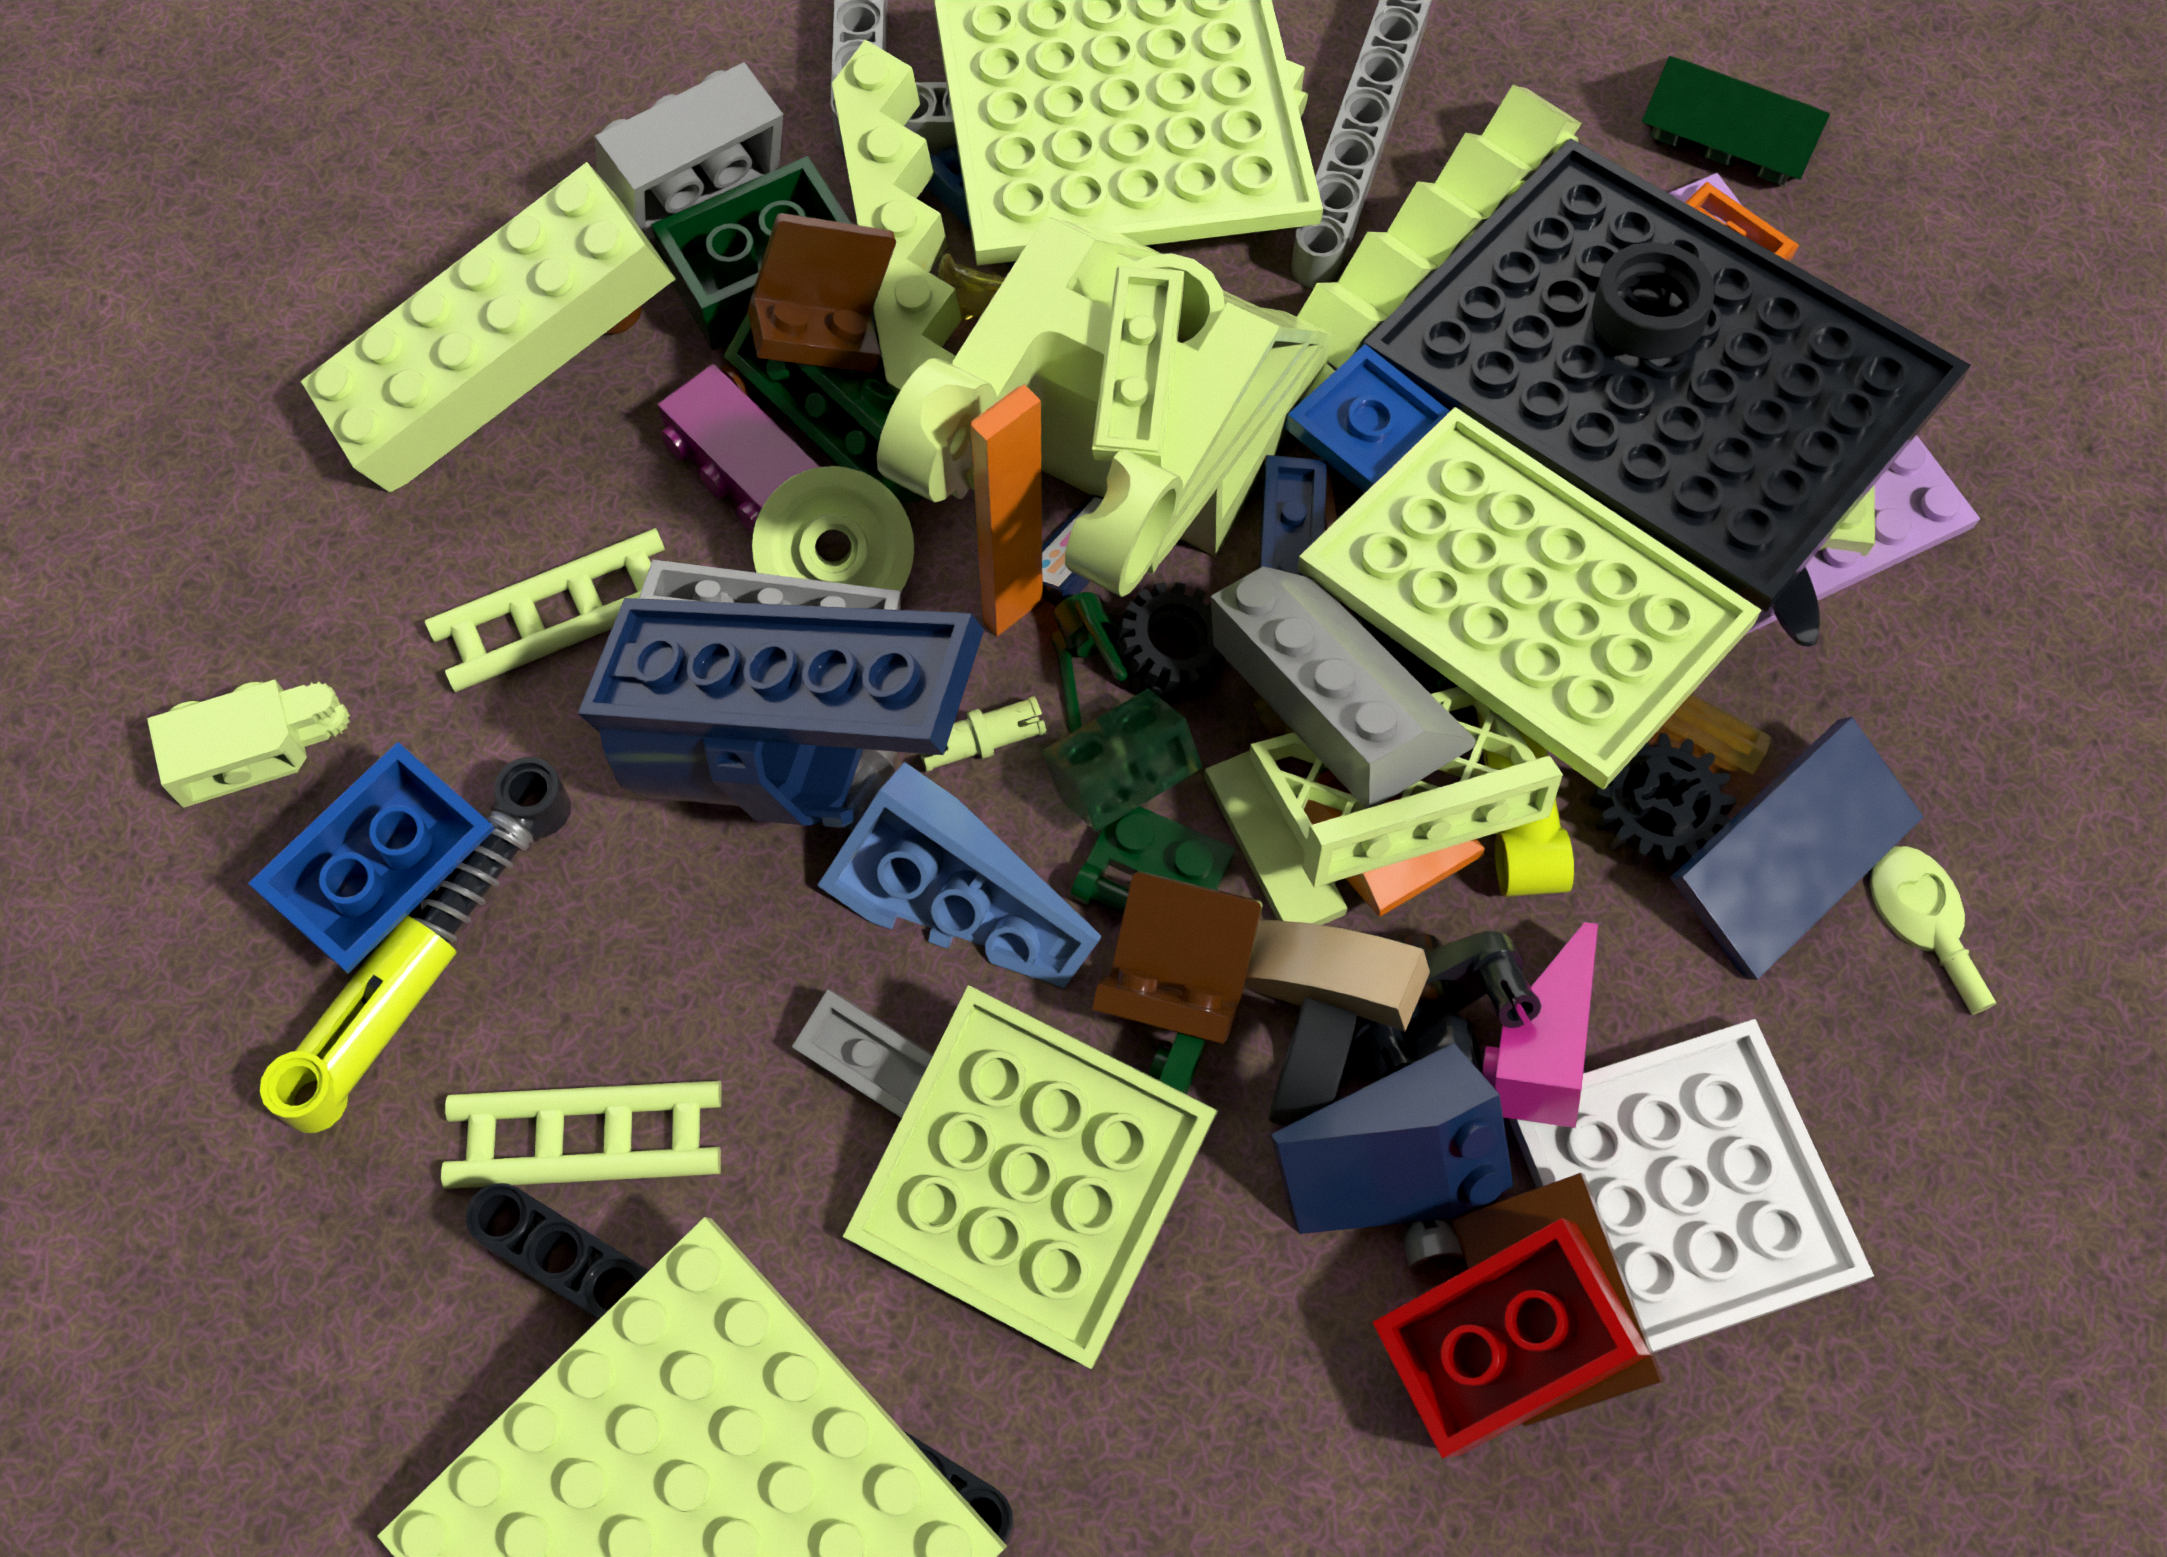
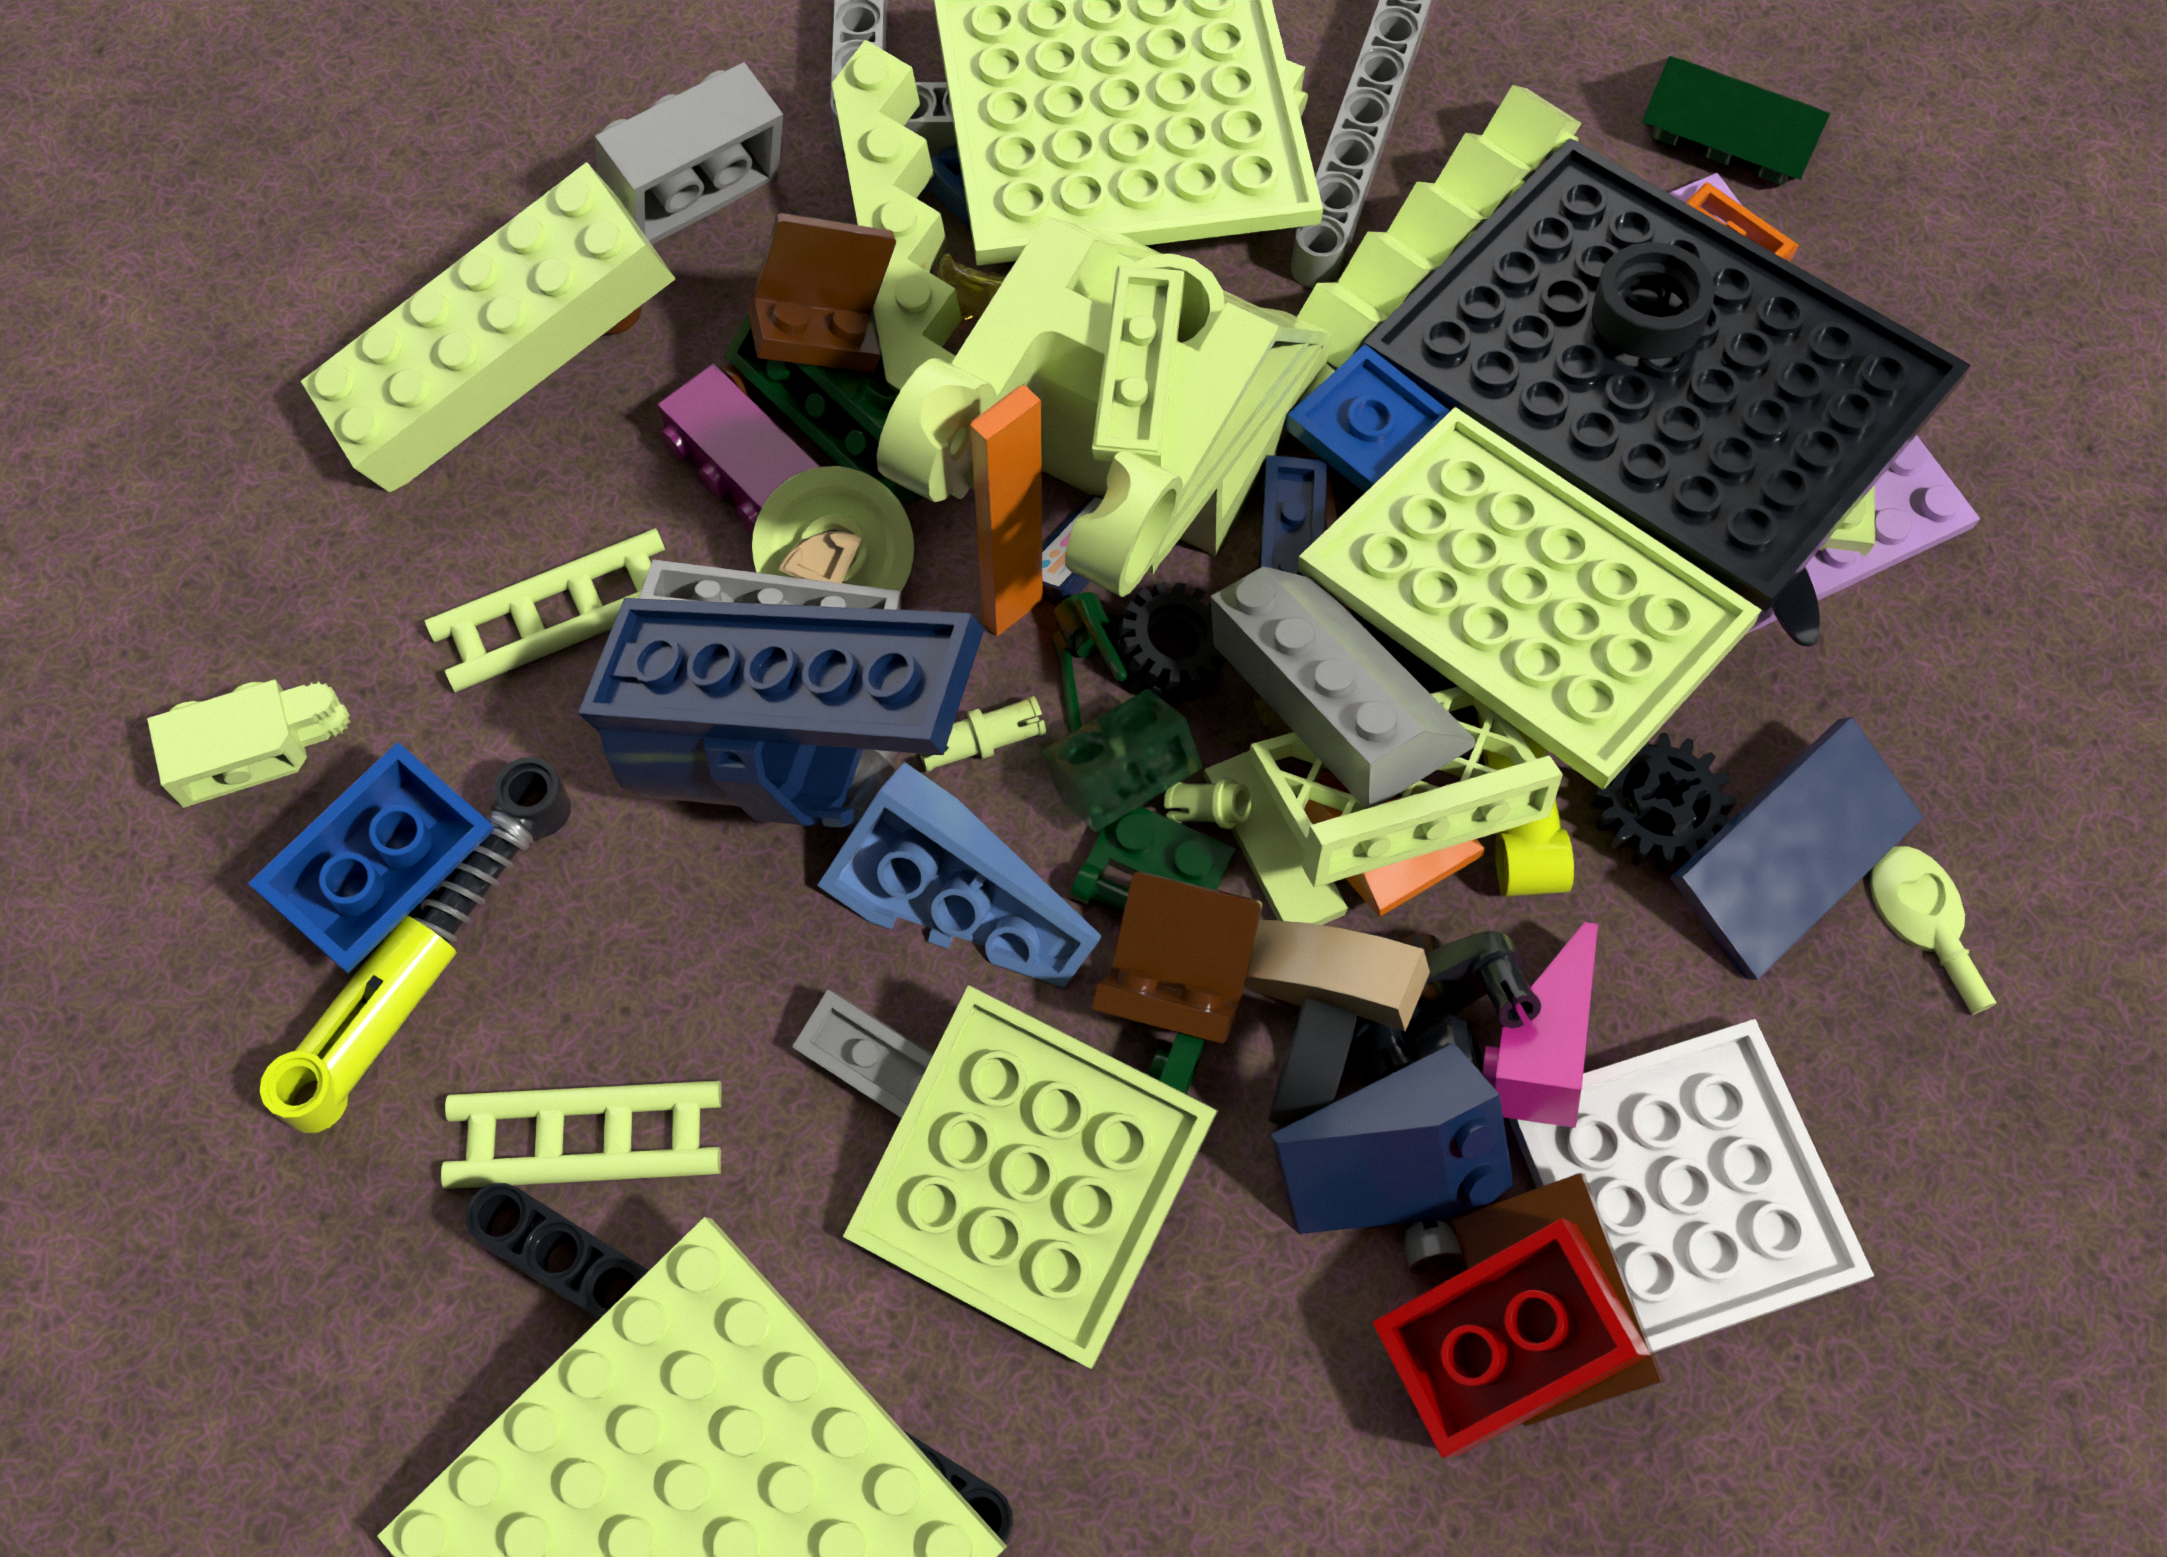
(723, 240): dark green brick -> none
(822, 556): none -> tan tile
(1221, 803): none -> yellowish green pin
(1718, 732): clear yellow plate -> none

